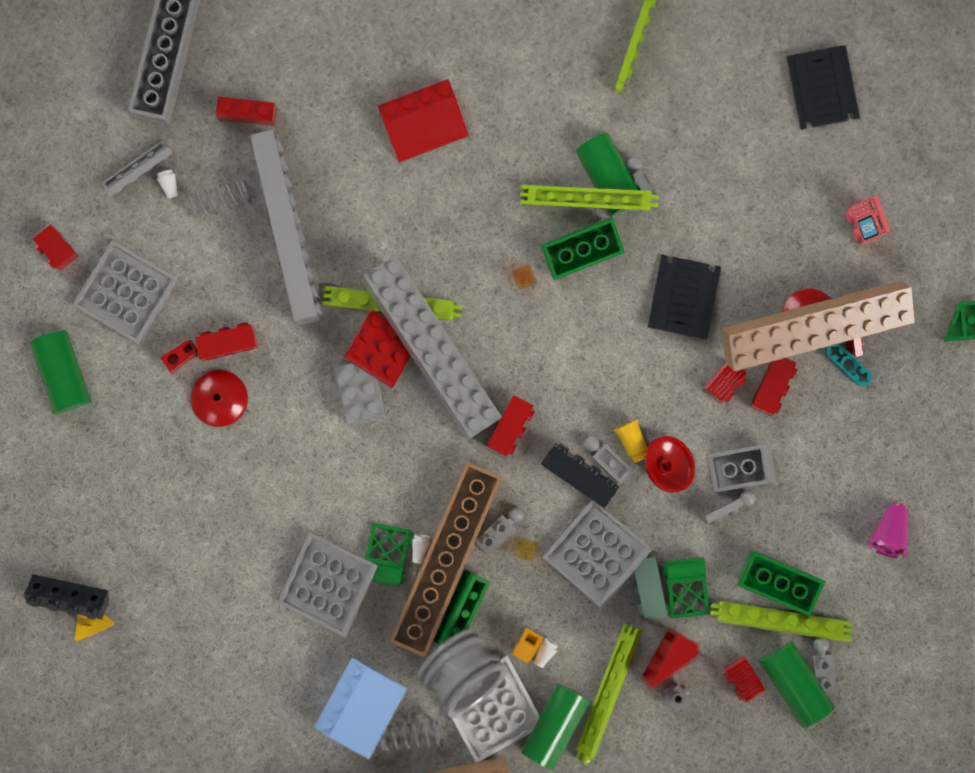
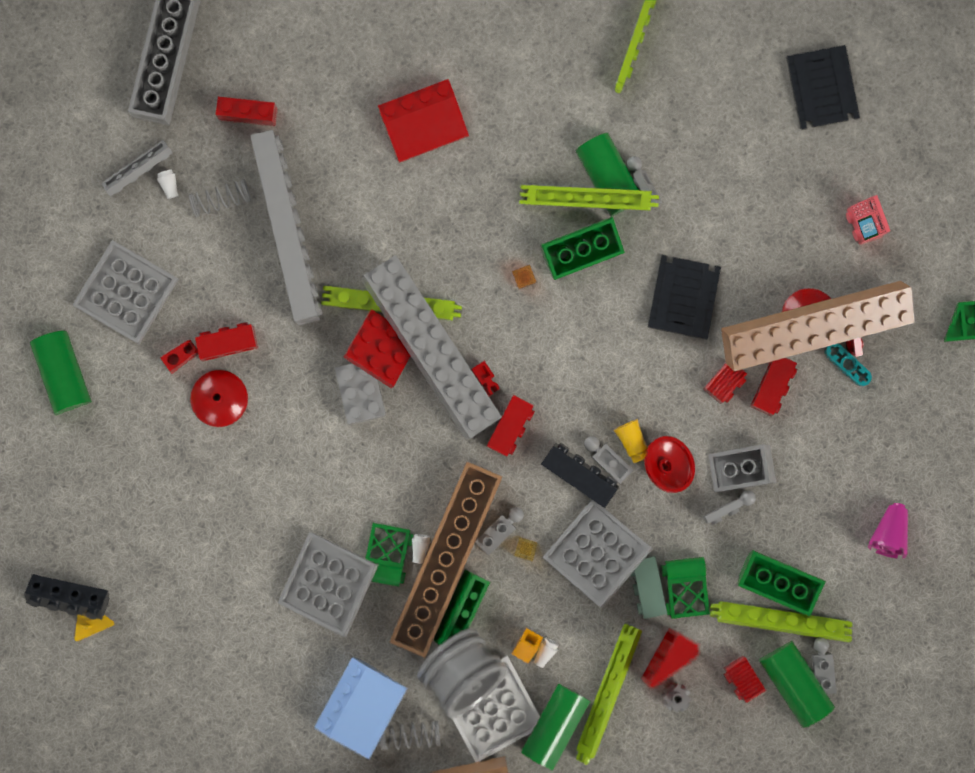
(55, 248): red brick -> none
(484, 376): none -> red plate

